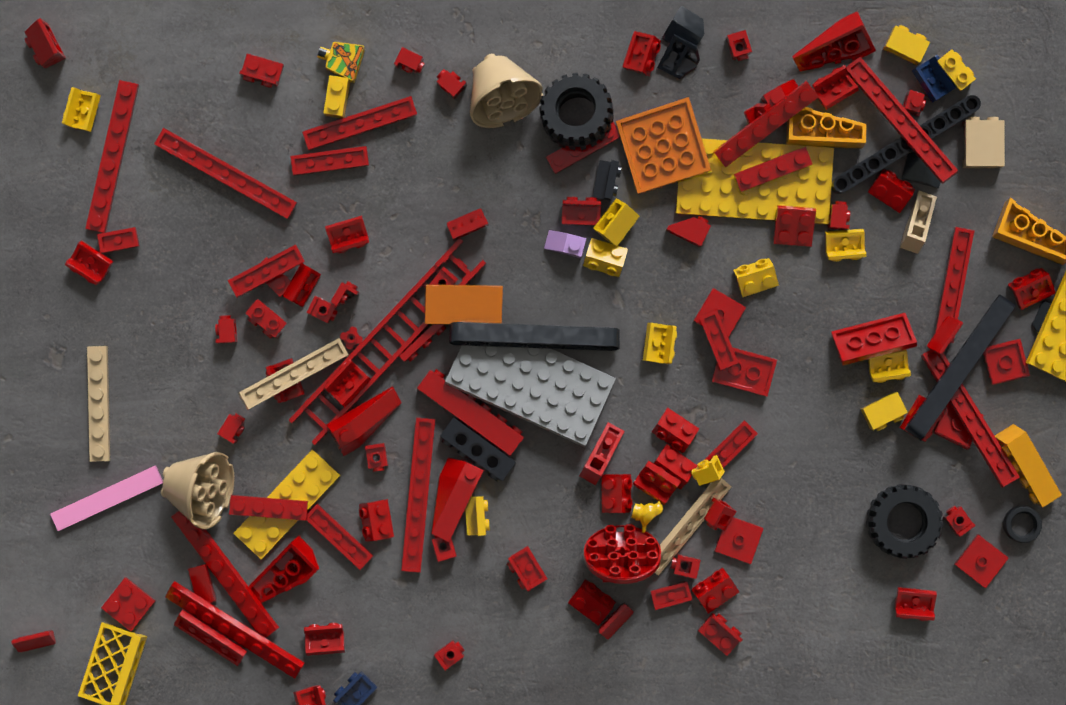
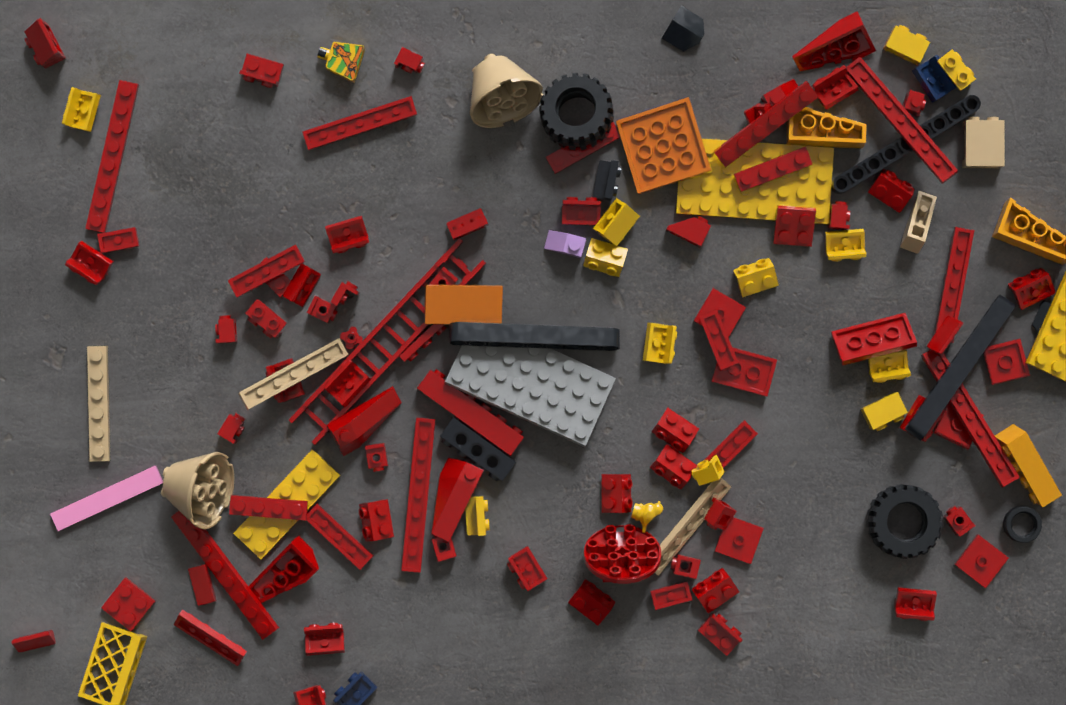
(225, 173): red plate -> none
(234, 629): red plate -> none
(329, 160): red plate -> none
(336, 97): yellow brick -> none
(444, 660): red brick -> none
(450, 83): red brick -> none
(601, 453): red slope -> none
(615, 621): red slope -> none
(642, 53): red bracket -> none
(656, 482): red bracket -> none
(679, 58): black slope -> none
(739, 38): red brick -> none
(918, 172): black slope -> none

